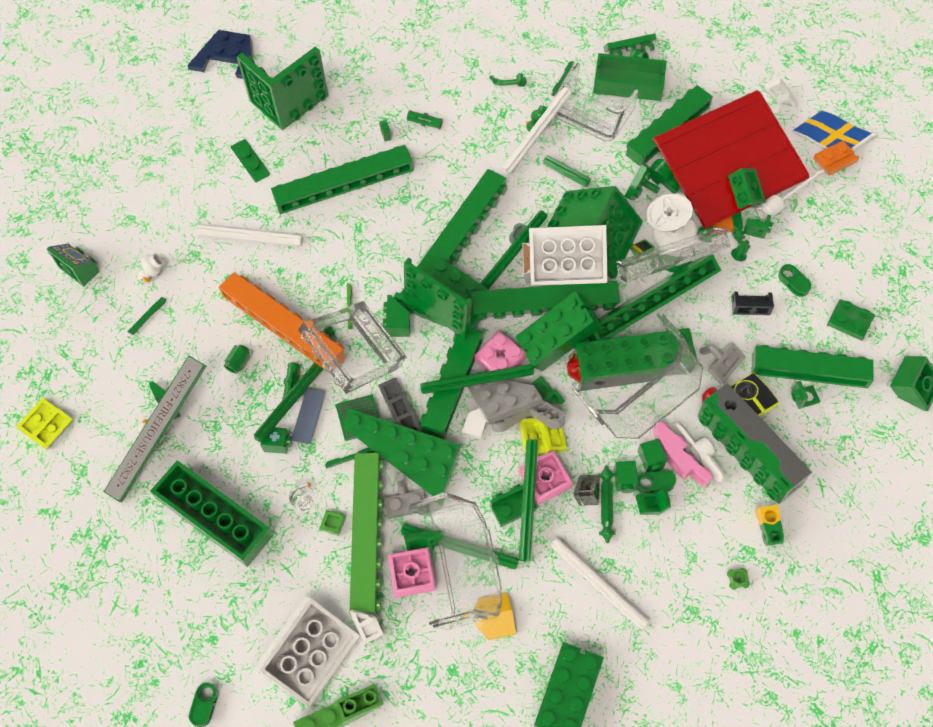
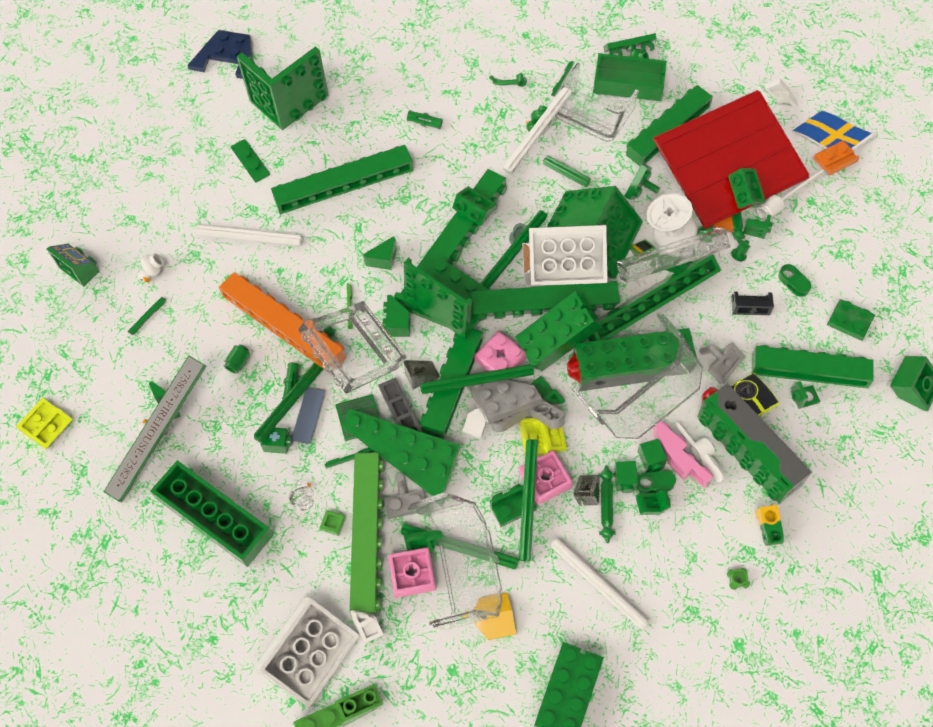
(202, 710): green piece -> none
(381, 255): none -> green slope
(385, 130): green tile -> none
(420, 372): none -> clear smoke slope
(473, 205): none -> green bracket
(662, 174): green brick -> none

